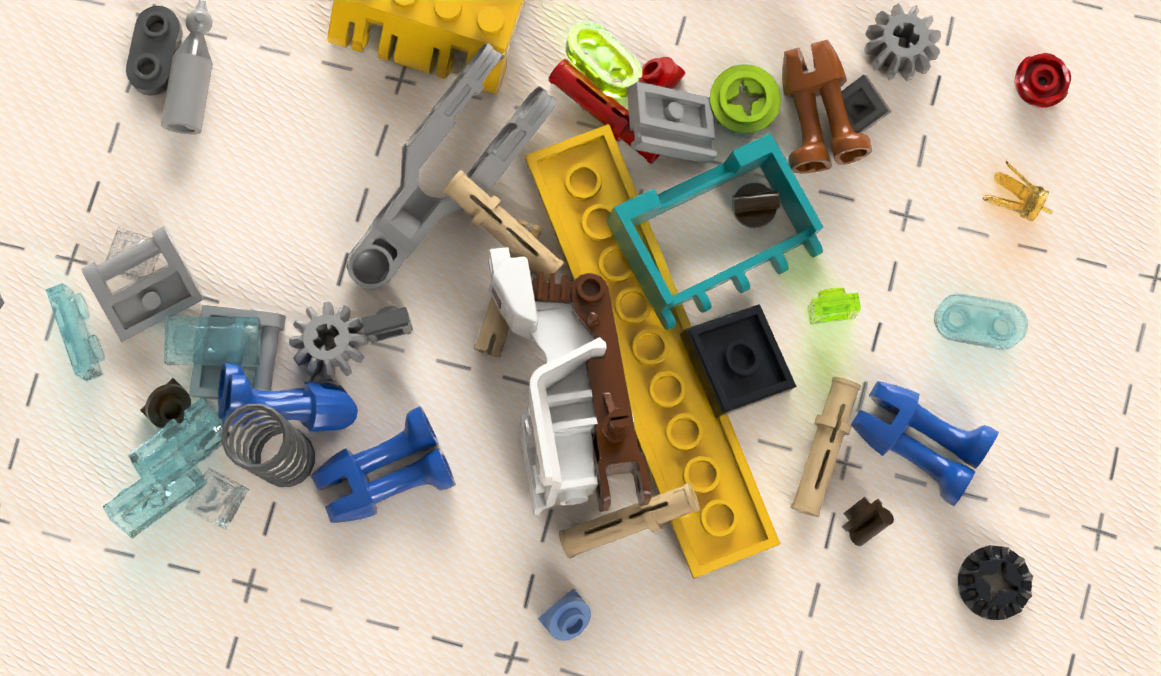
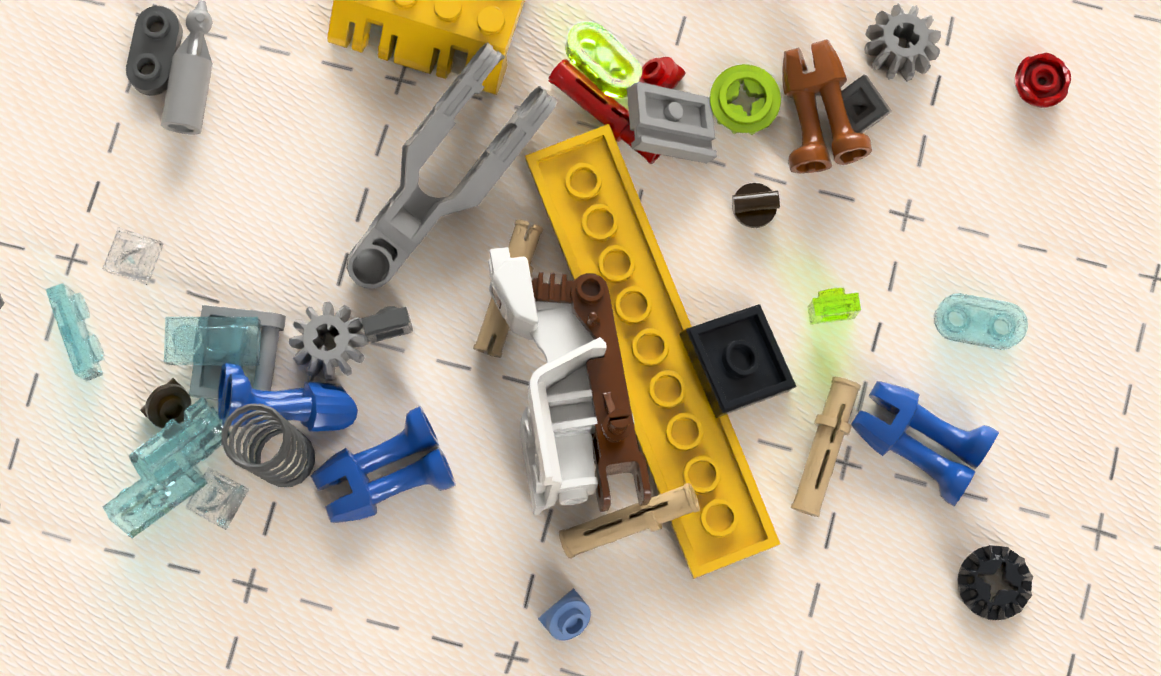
(149, 298): light grey plate -> none
(461, 191): tan pin -> none
(758, 153): teal hinge -> none
(866, 520): dark brown plate -> none
(1031, 197): clear yellow piece -> none

